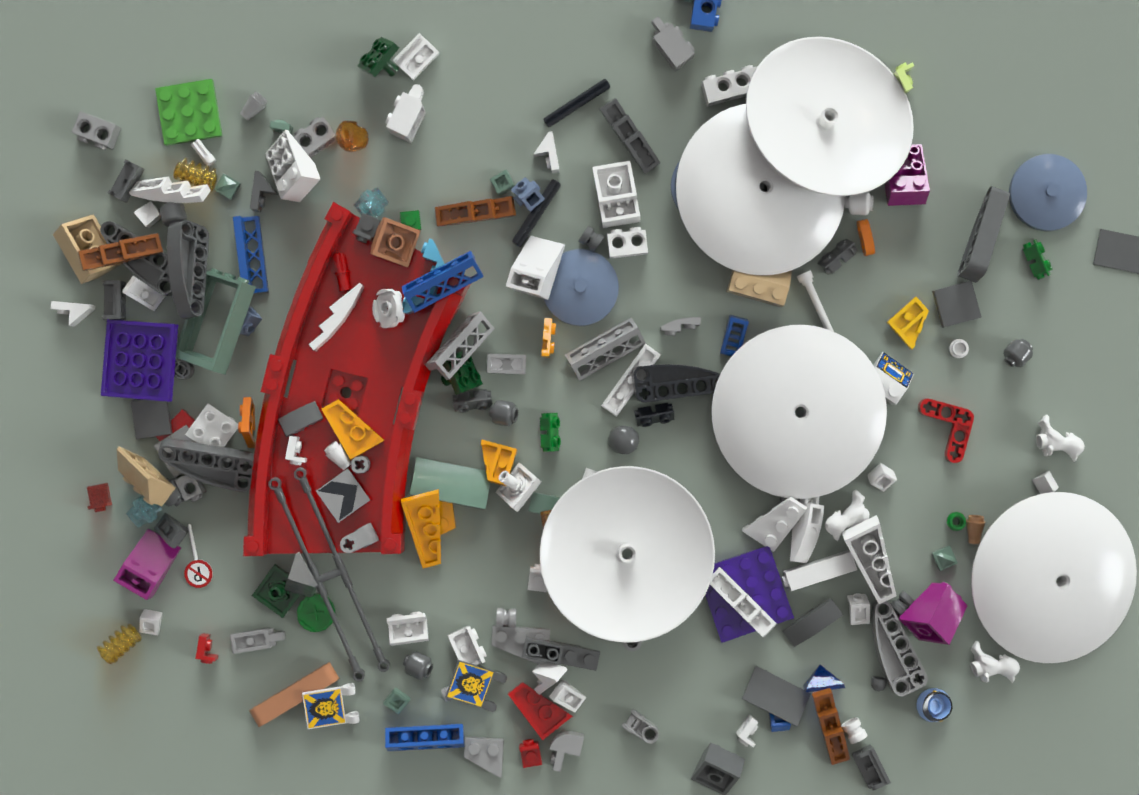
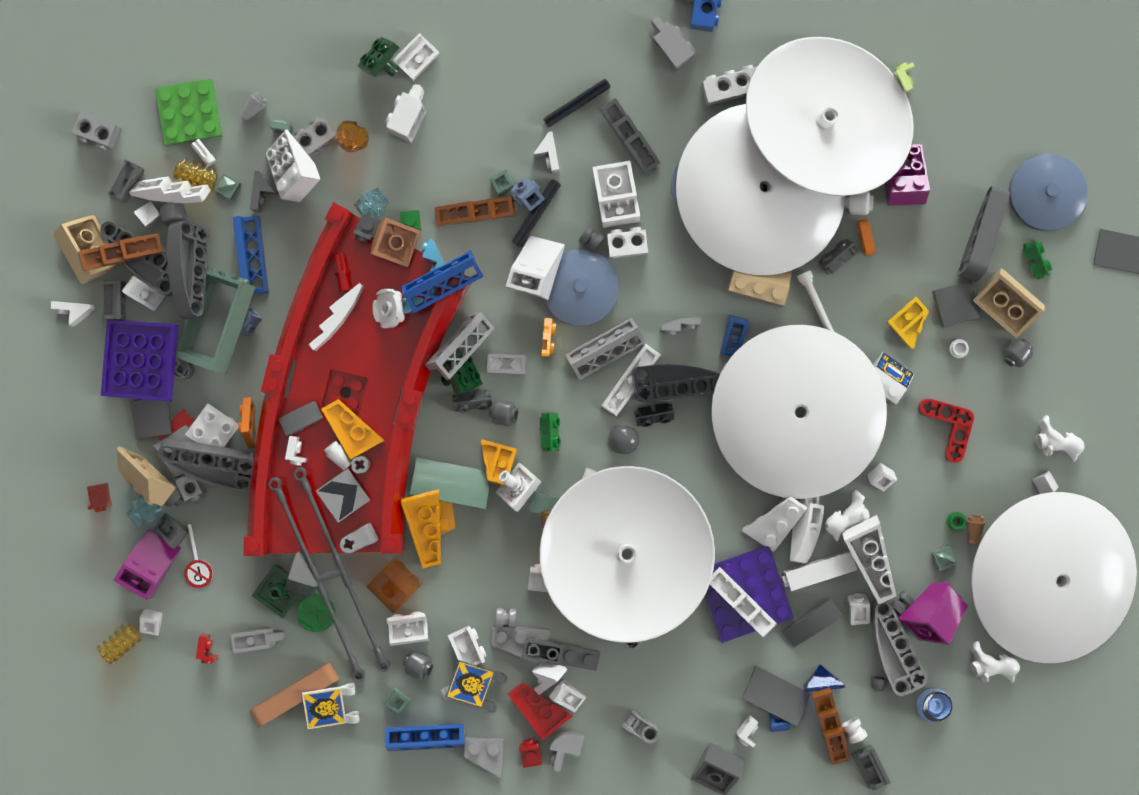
(394, 585): none -> clear orange slope
(1009, 303): none -> tan slope

